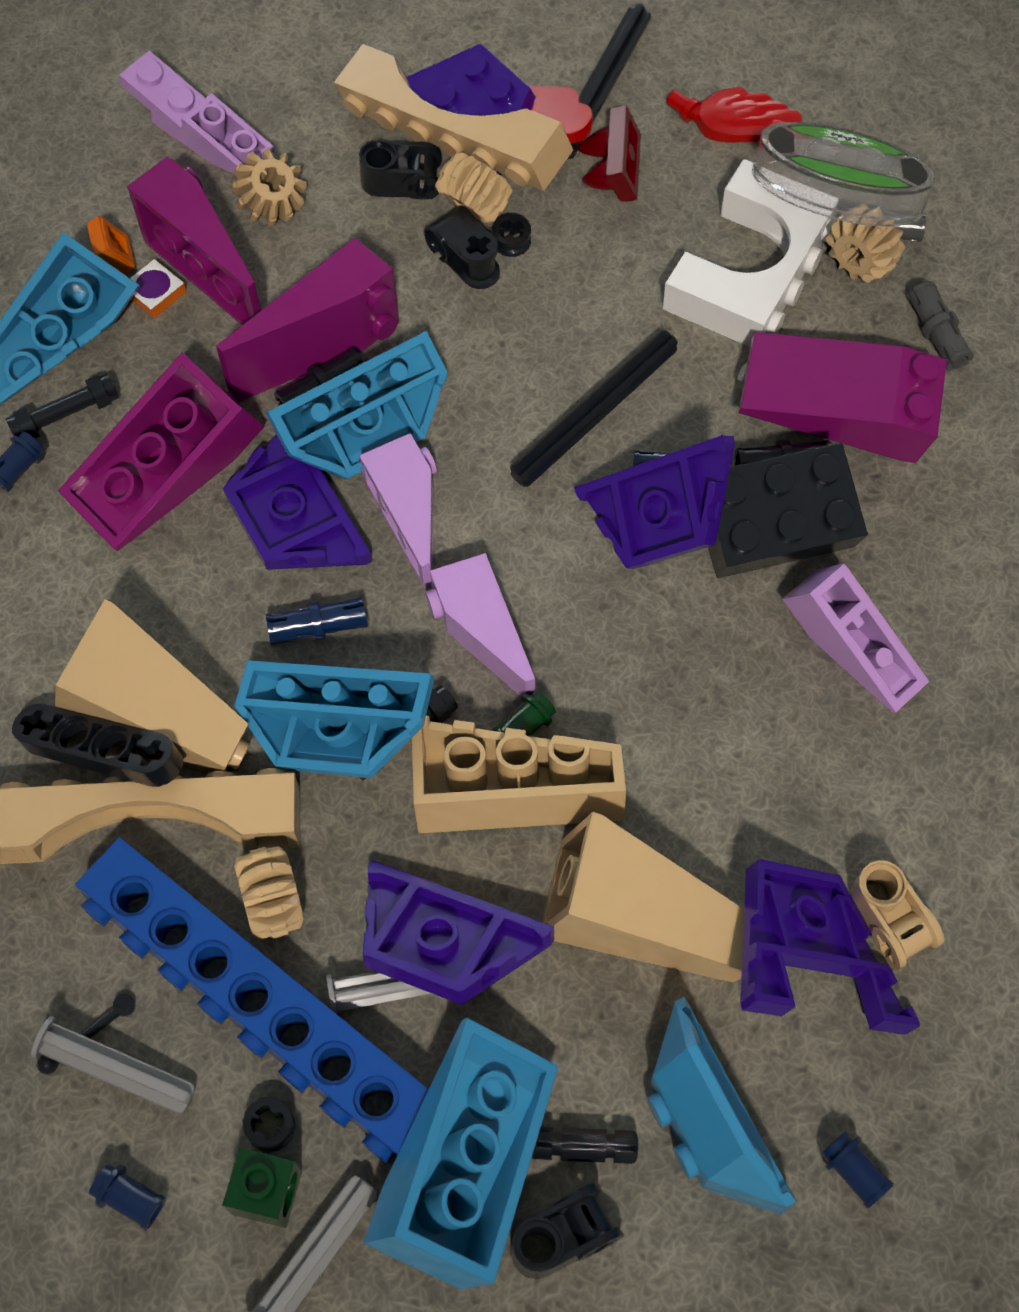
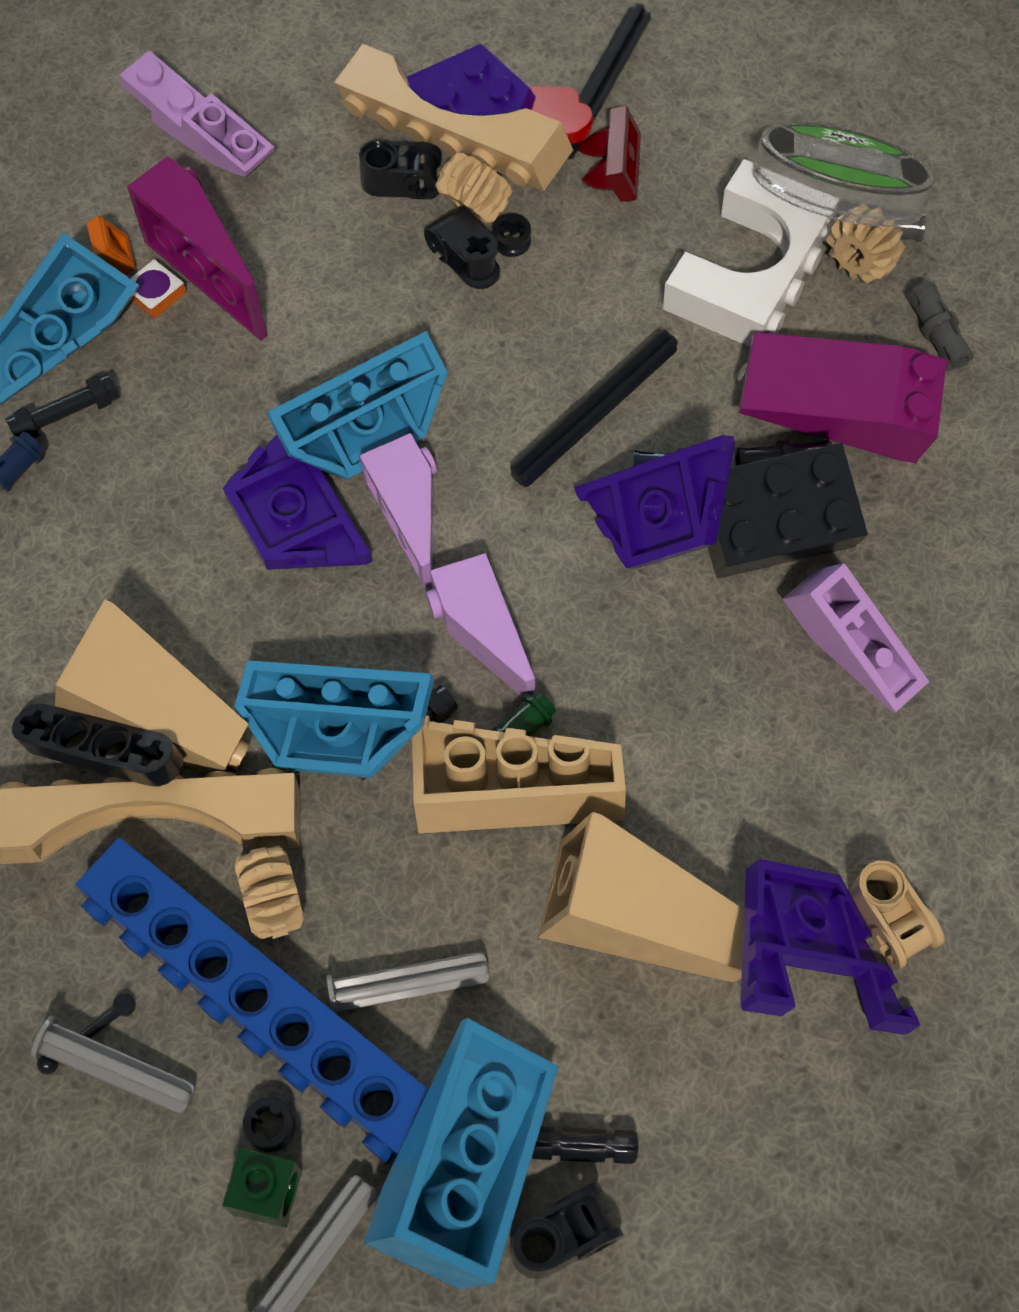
(126, 1196): dark blue pin -> none
(160, 453): magenta slope -> none
(280, 179): tan gear -> none
(316, 620): dark blue pin -> none
(319, 375): black pin -> none
(325, 313): magenta slope -> none
(443, 936): dark purple wing -> none
(710, 1119): dark azure wedge -> none
(732, 114): red animal -> none
(856, 1169): dark blue pin -> none

